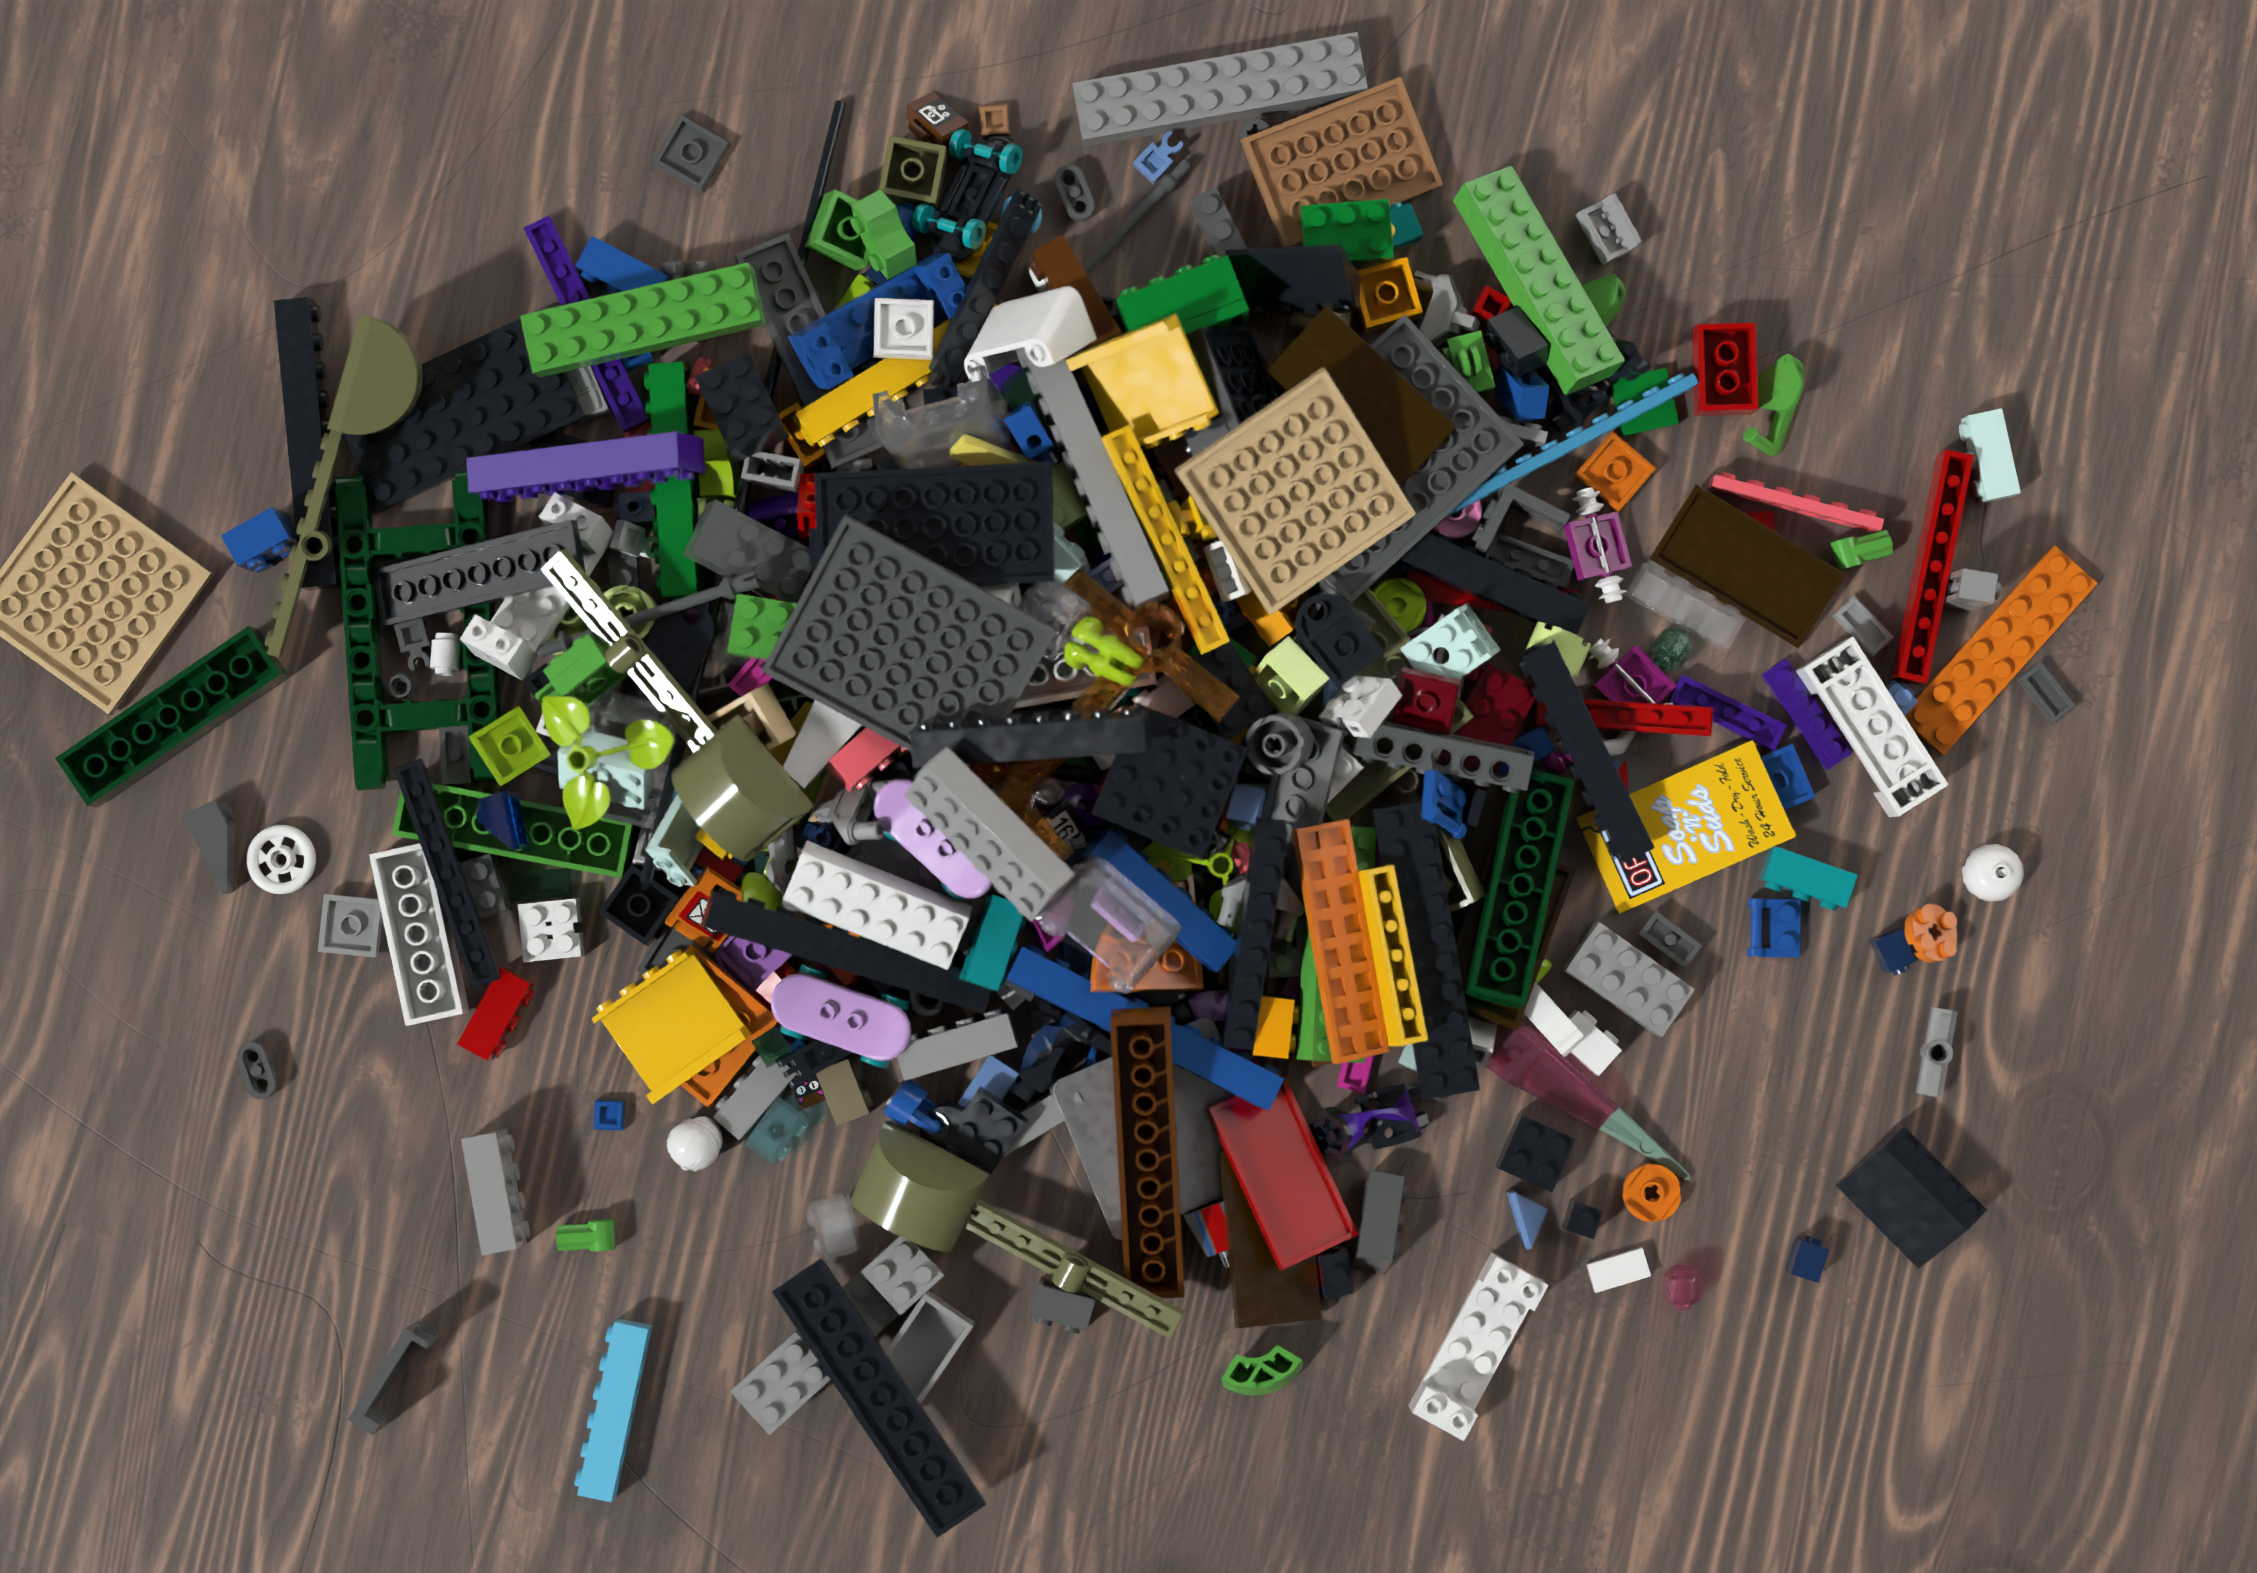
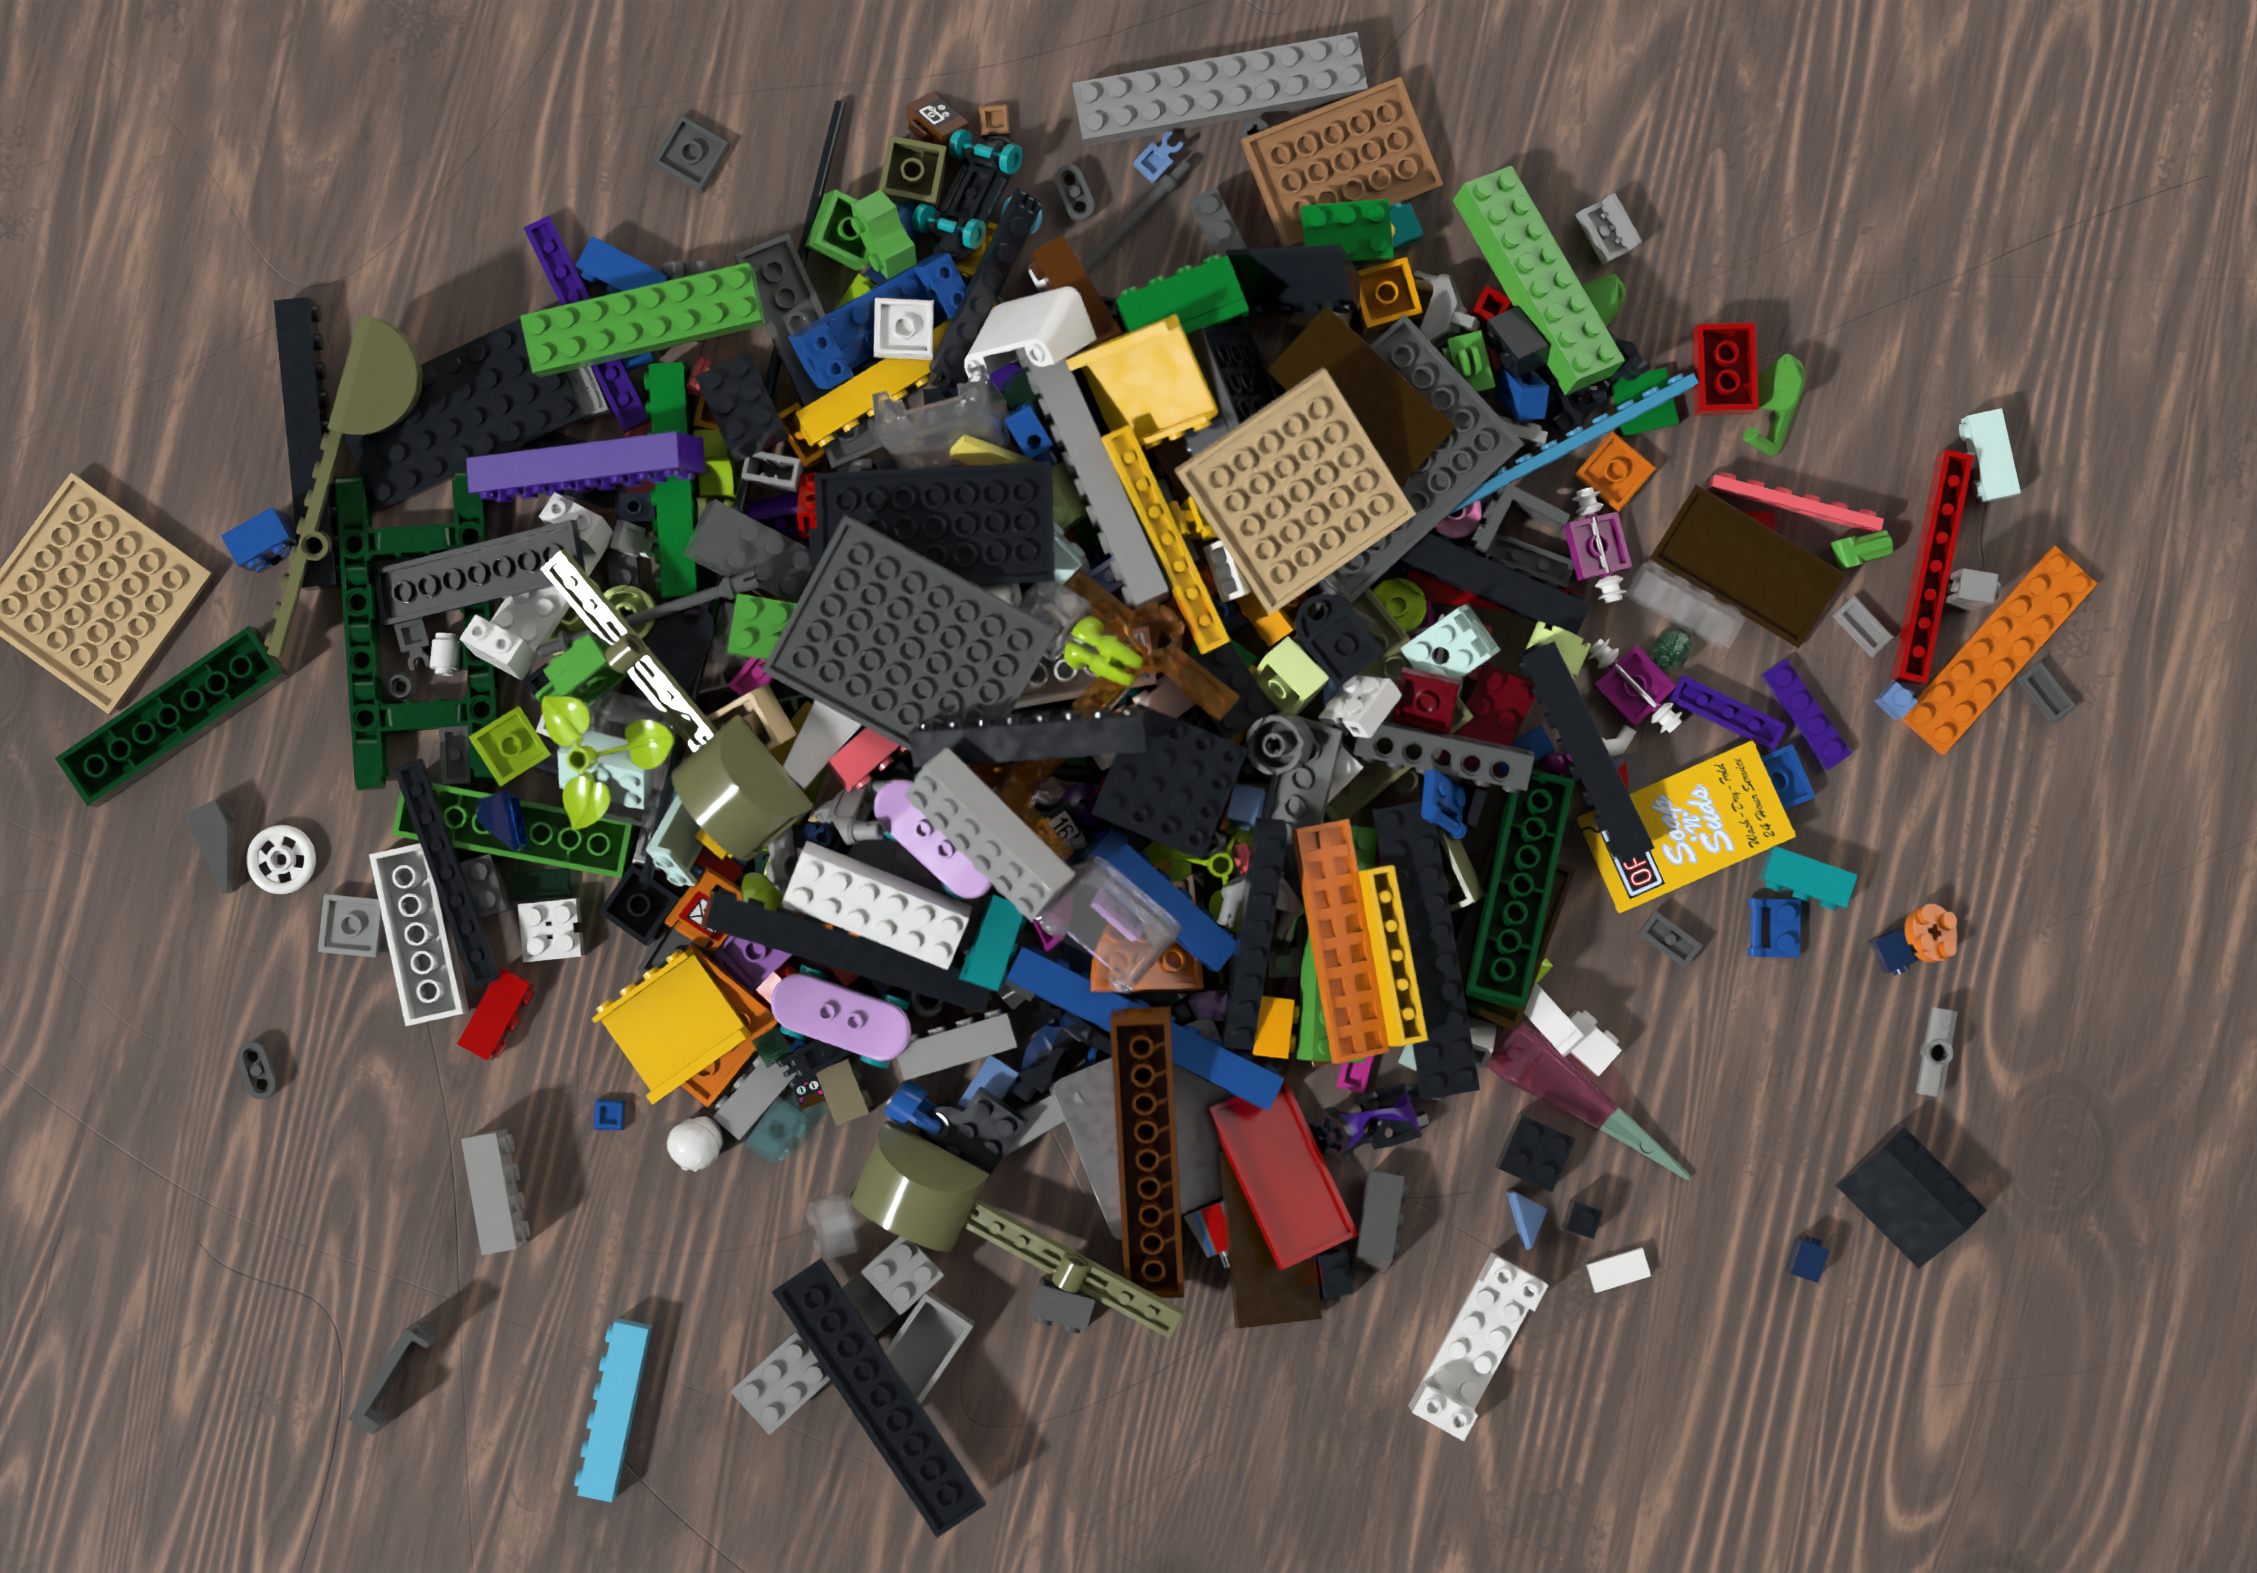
(594, 1235): bright green piece -> none
(1262, 1374): bright green brick -> none
(1628, 979): light grey piece -> none
(1645, 717): red tile -> none
(1652, 1209): orange plate -> none
(1682, 1286): clear pink head -> none
(1873, 726): white plate -> none
(1993, 872): white cylinder -> none

